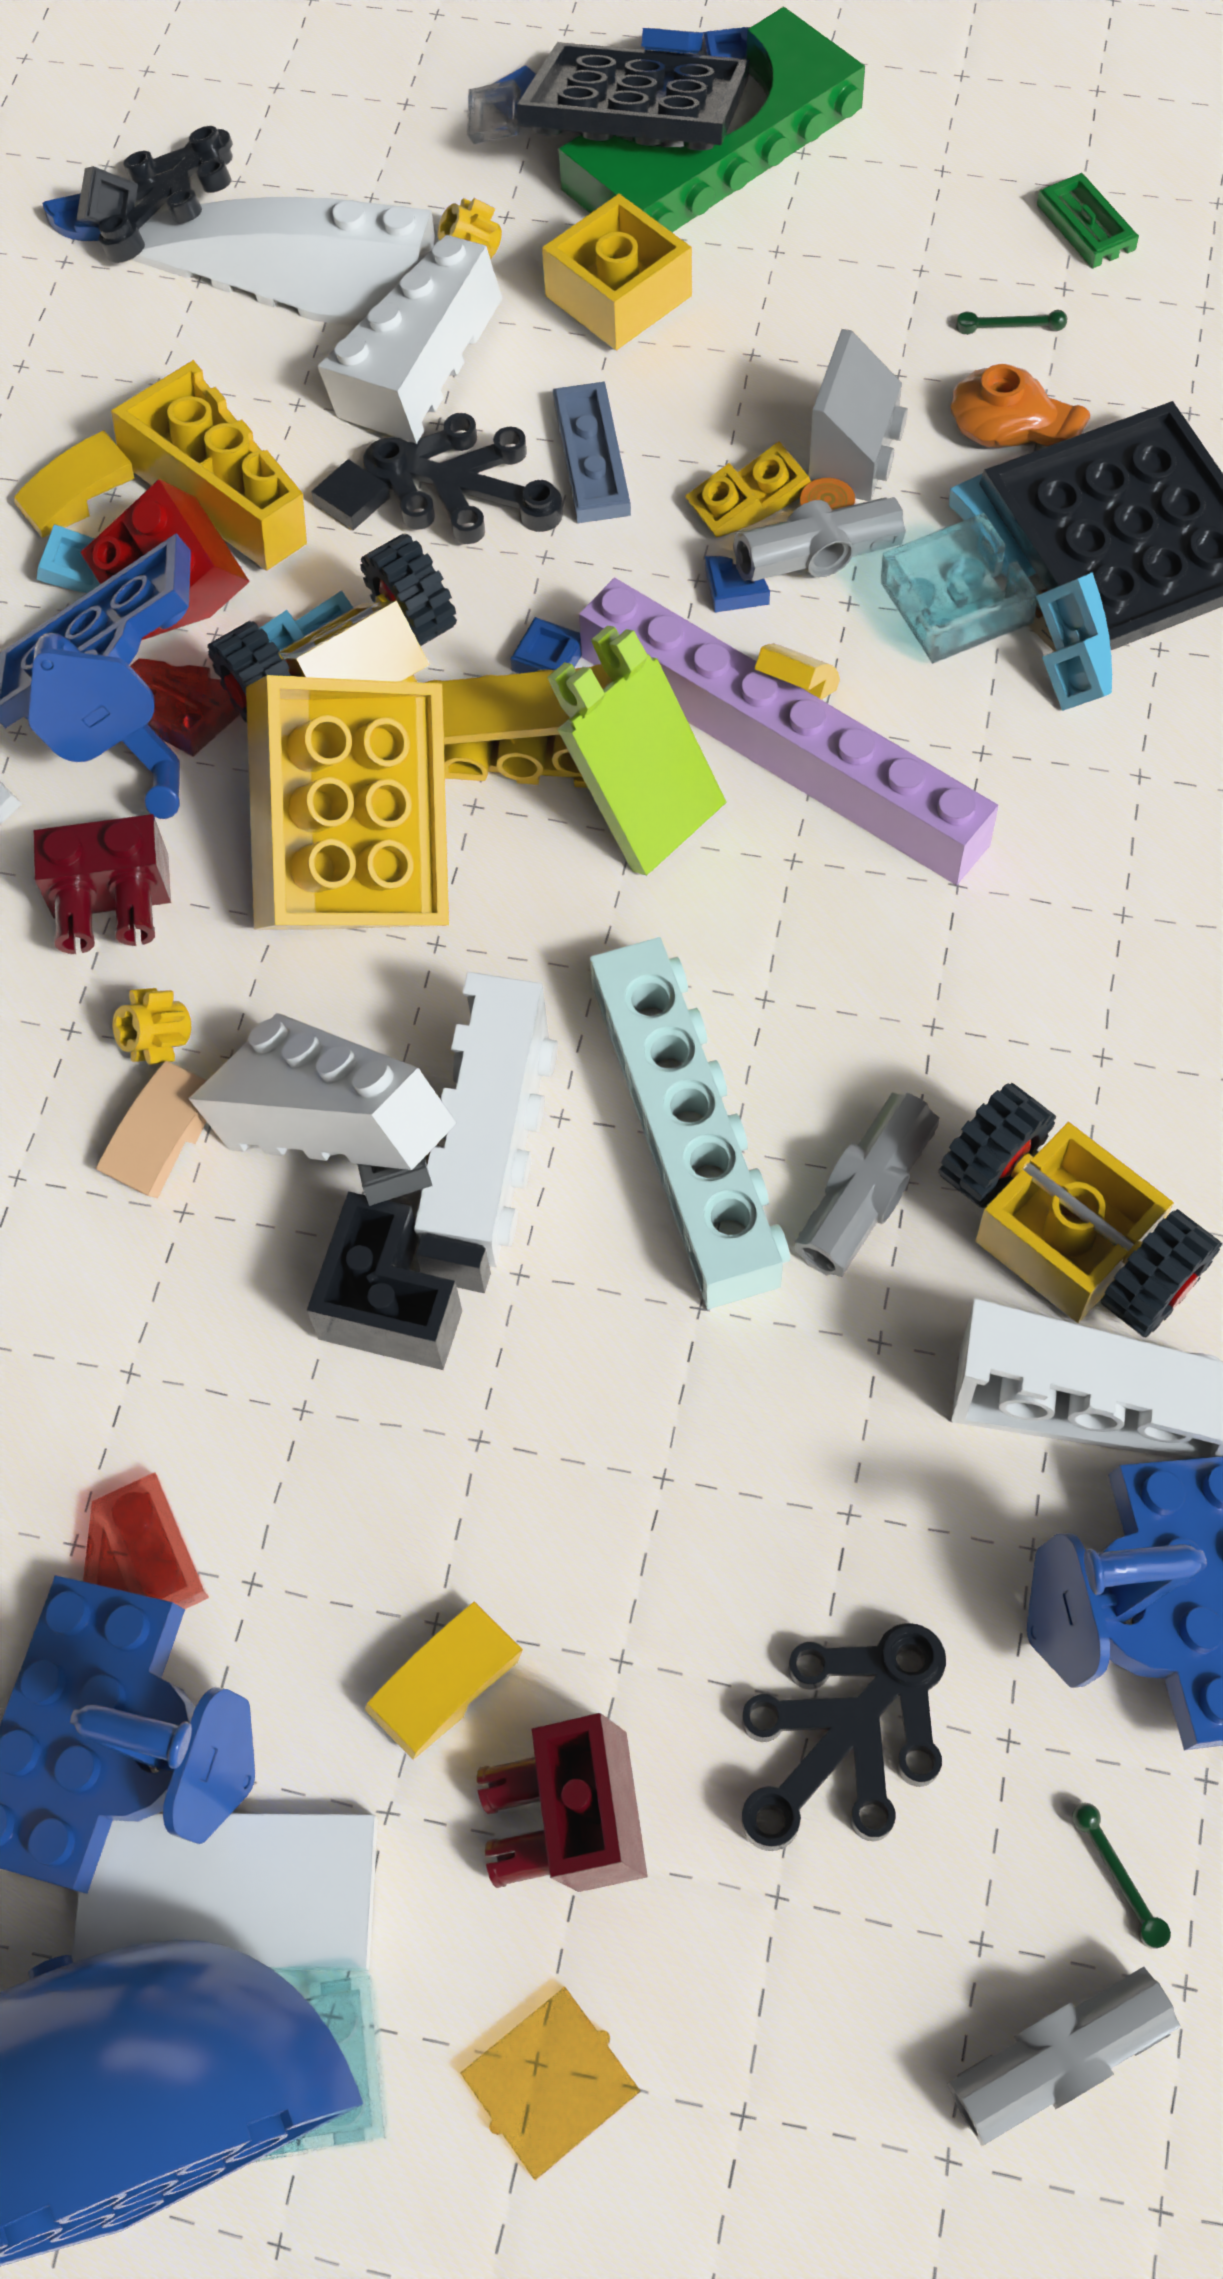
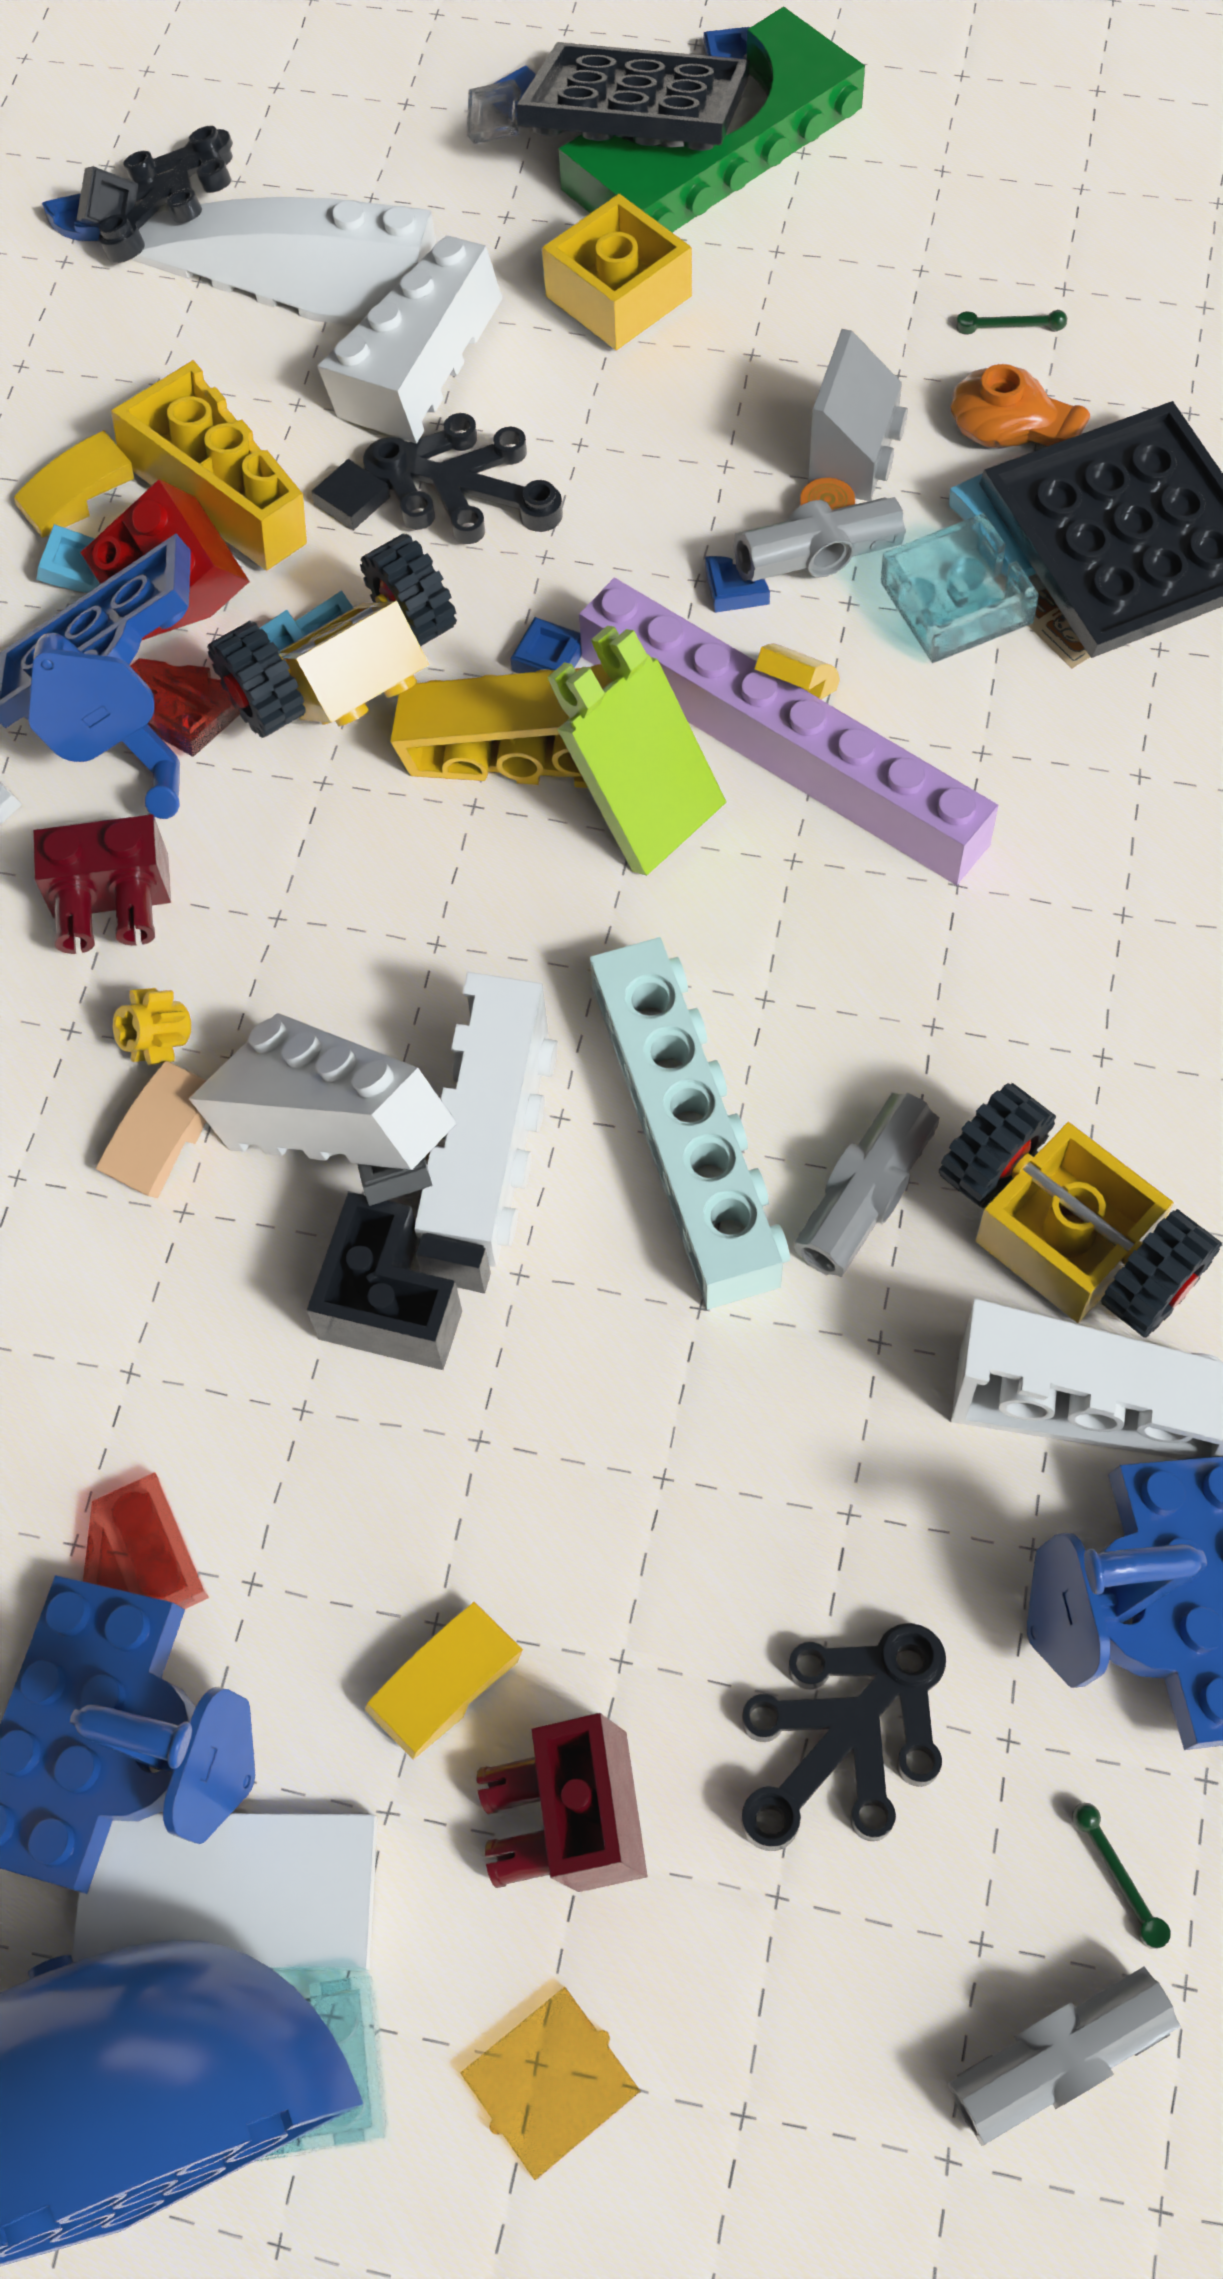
(347, 803): yellow slope -> none
(471, 222): yellow gear -> none
(591, 452): sand blue tile -> none
(672, 40): blue tile -> none
(742, 498): yellow slope -> none
(1079, 224): green tile -> none
(1080, 633): medium azure slope -> none

